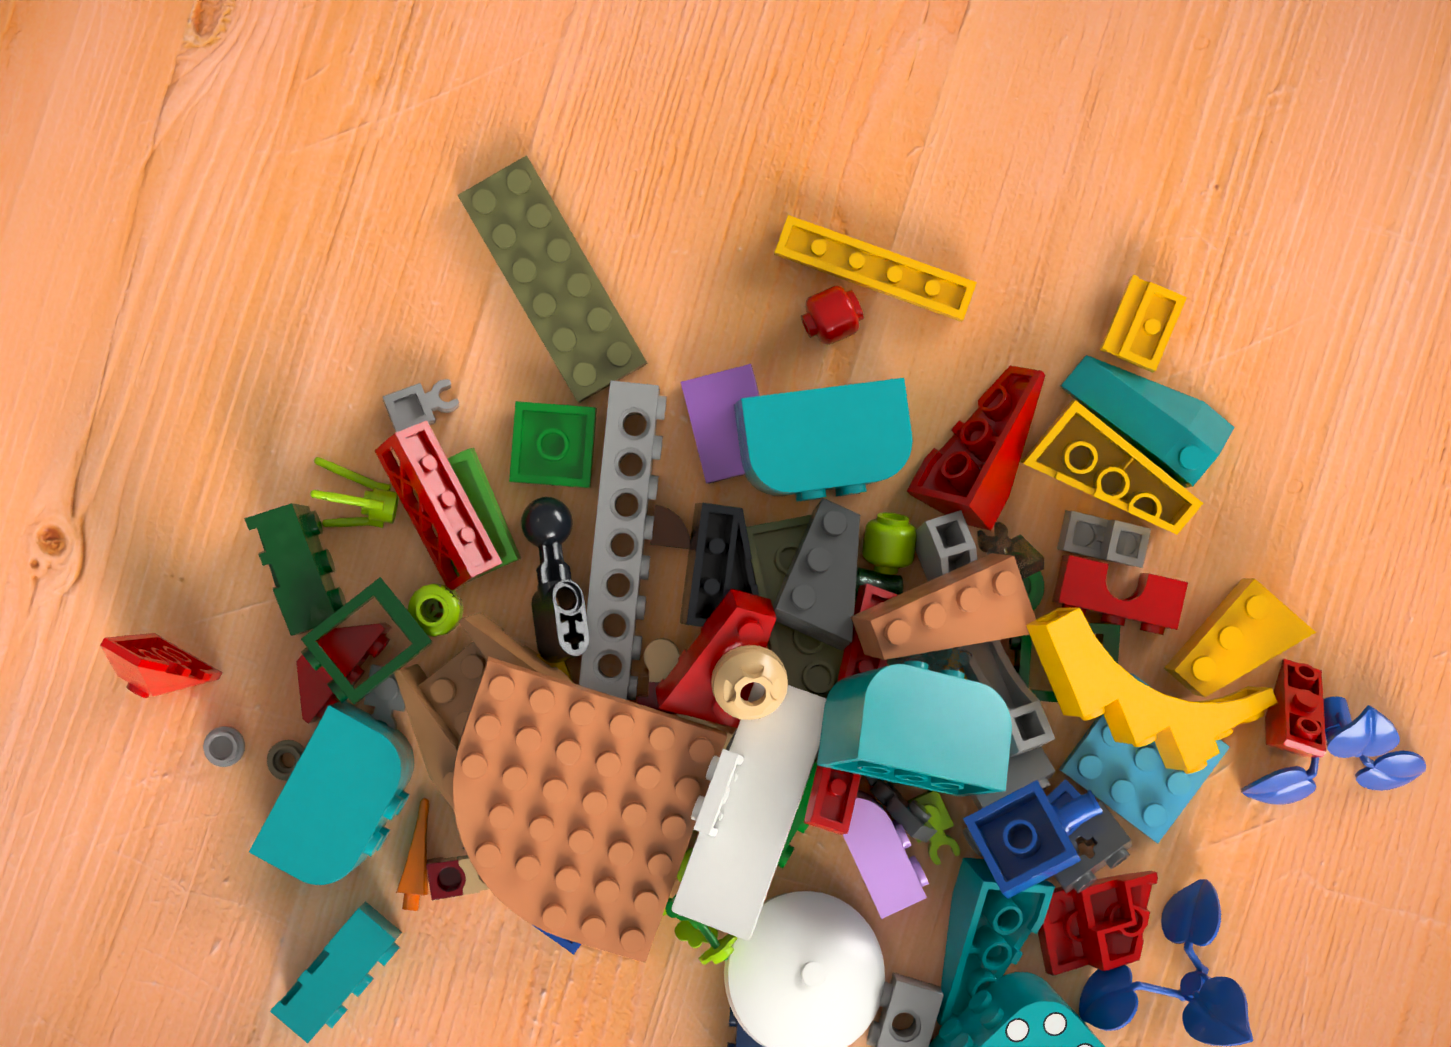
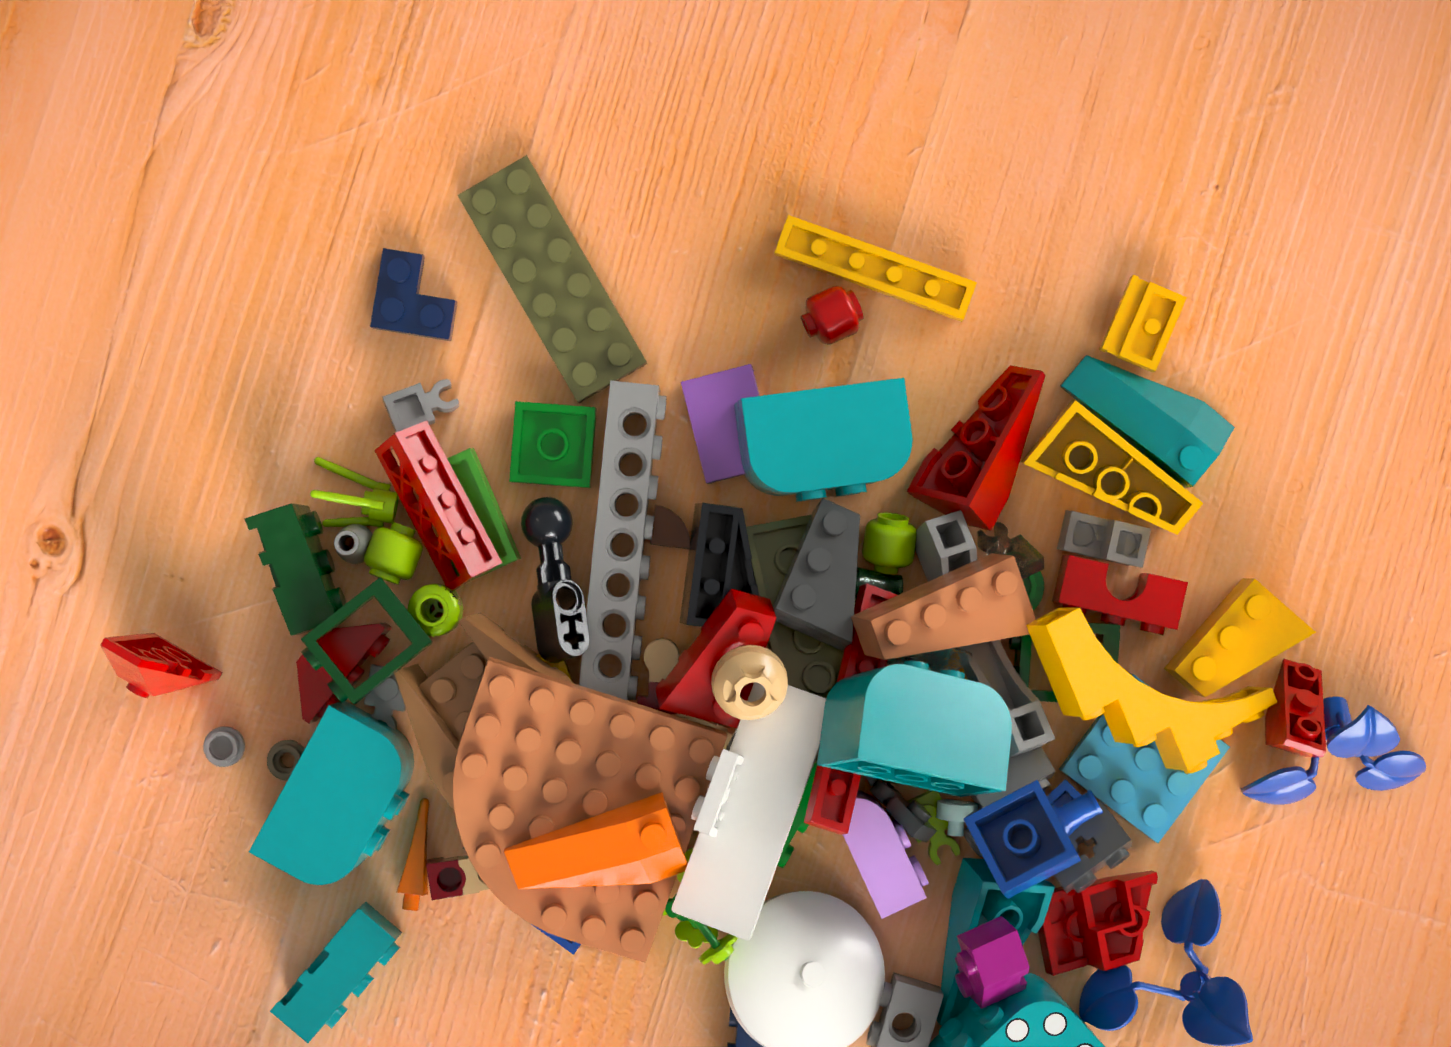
(361, 537): none -> light grey cone
(393, 553): none -> lime head
(401, 307): none -> dark blue plate
(612, 848): none -> orange wedge
(954, 812): none -> light aqua tile
(991, 962): none -> magenta brick

